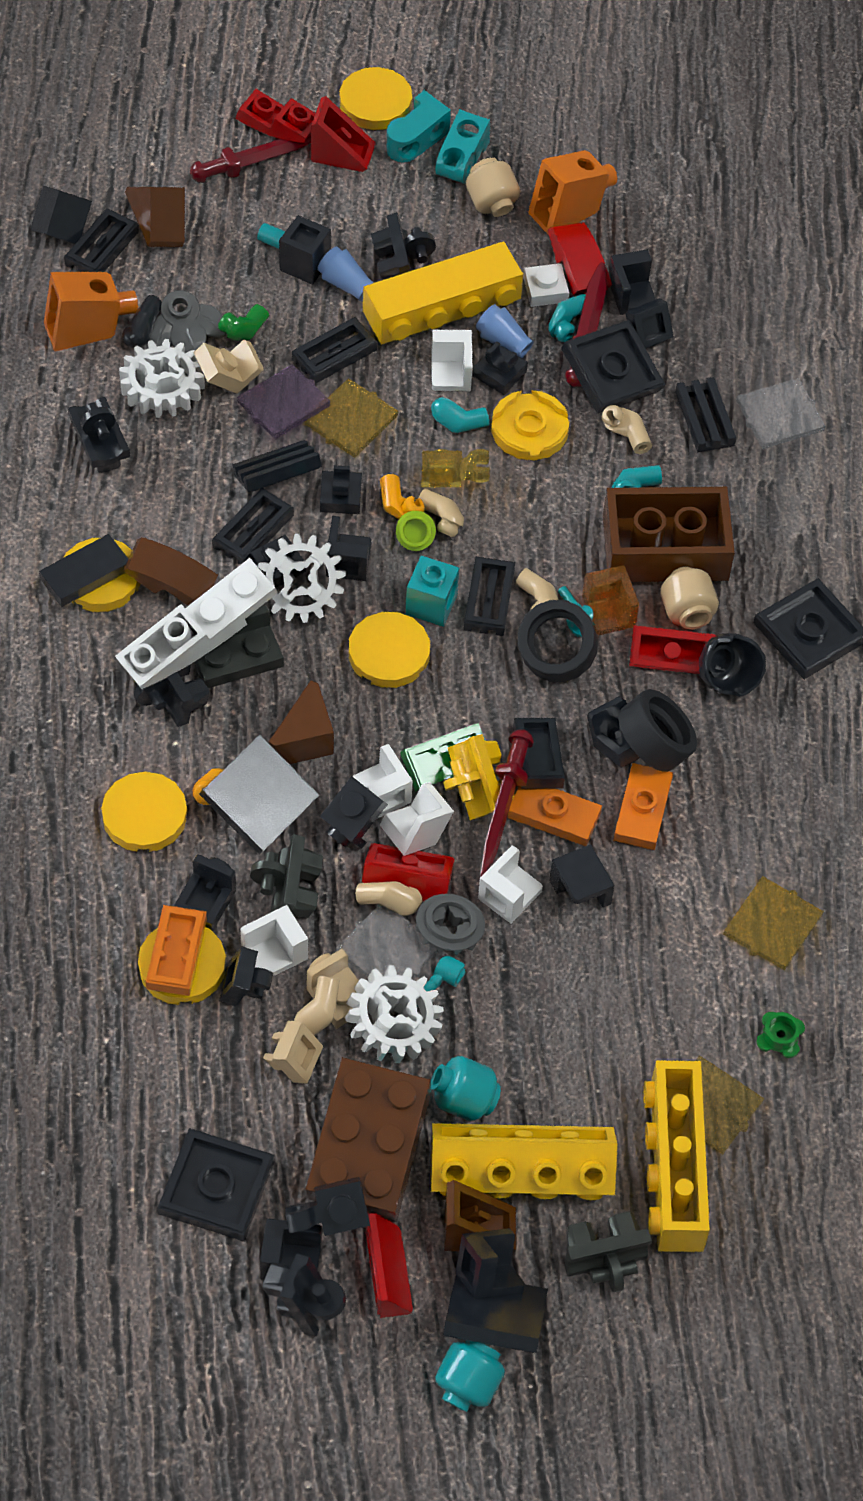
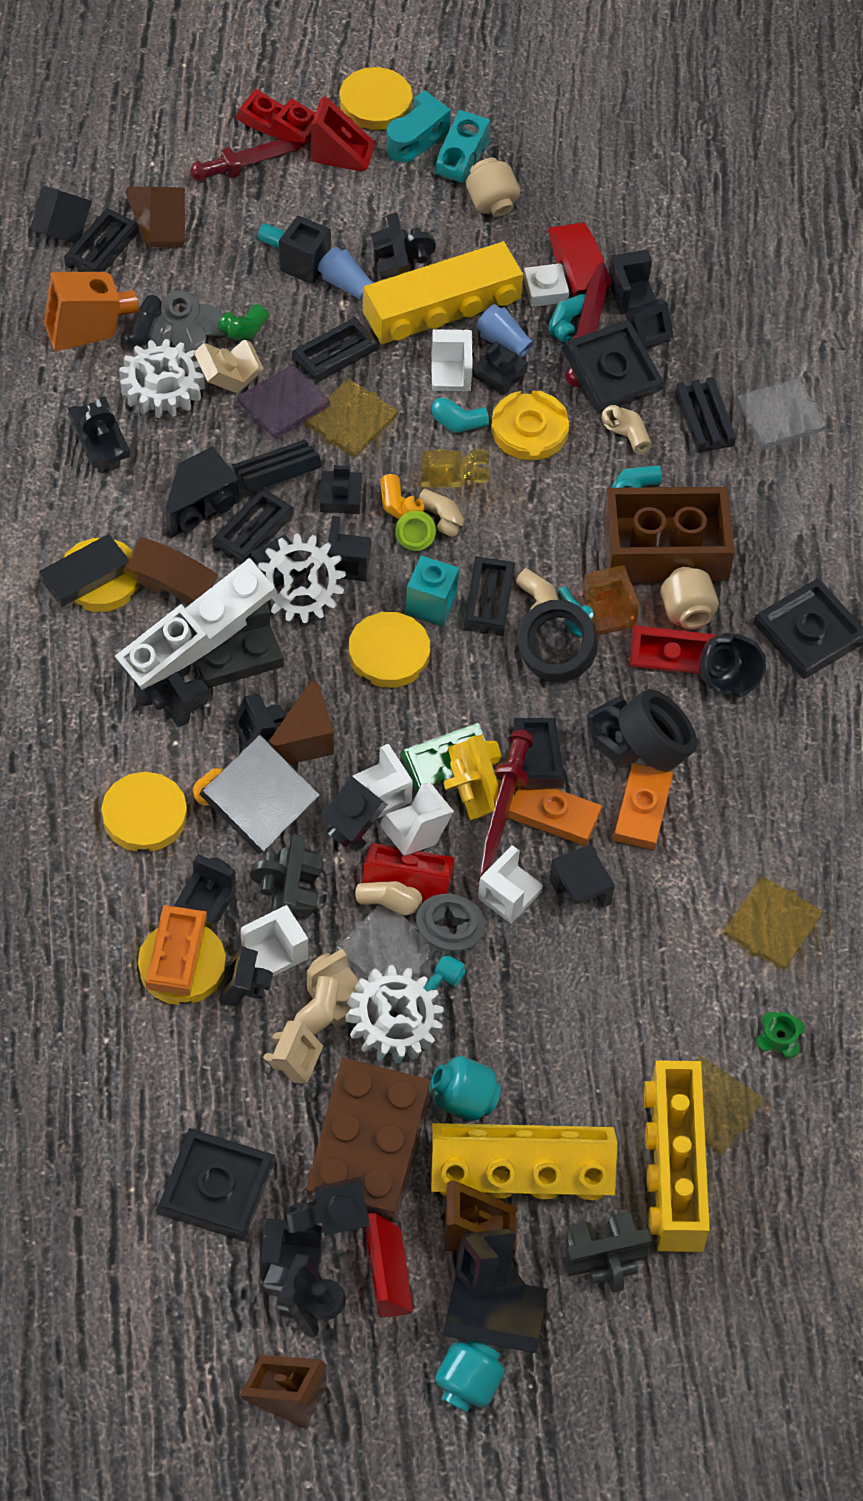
(199, 491): none -> black slope
(256, 719): none -> black tile
(287, 1387): none -> reddish brown slope
(569, 189): orange torso -> none

